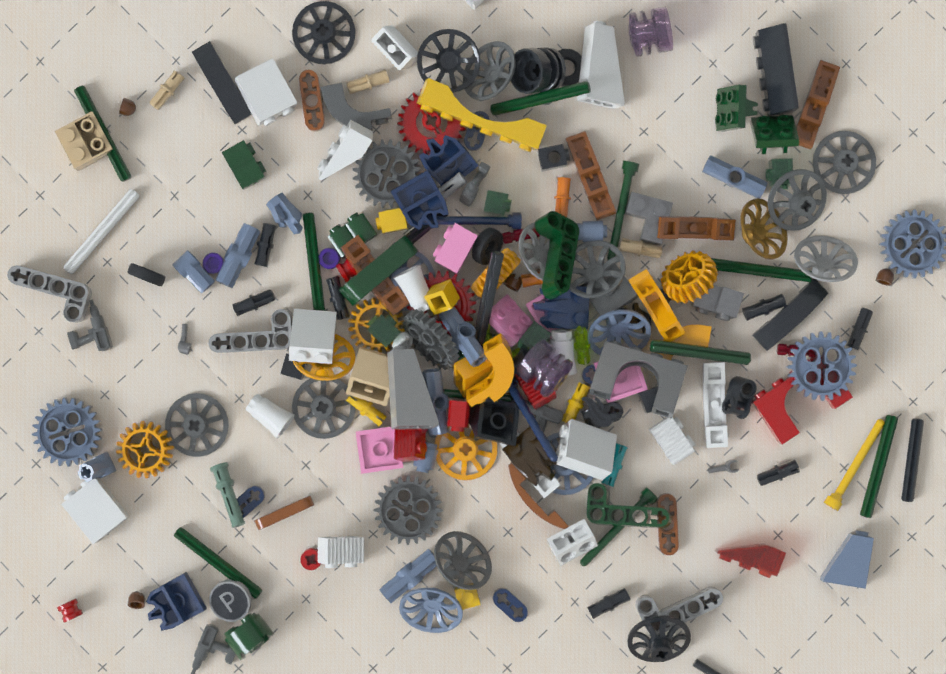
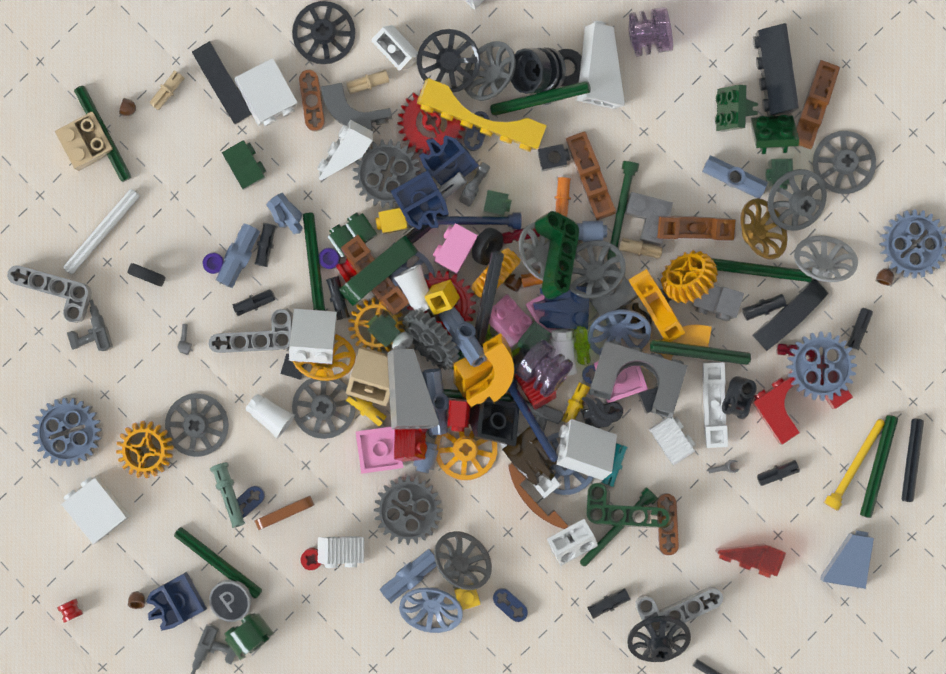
(96, 467): sand blue piece -> none
(190, 268): sand blue piece -> none

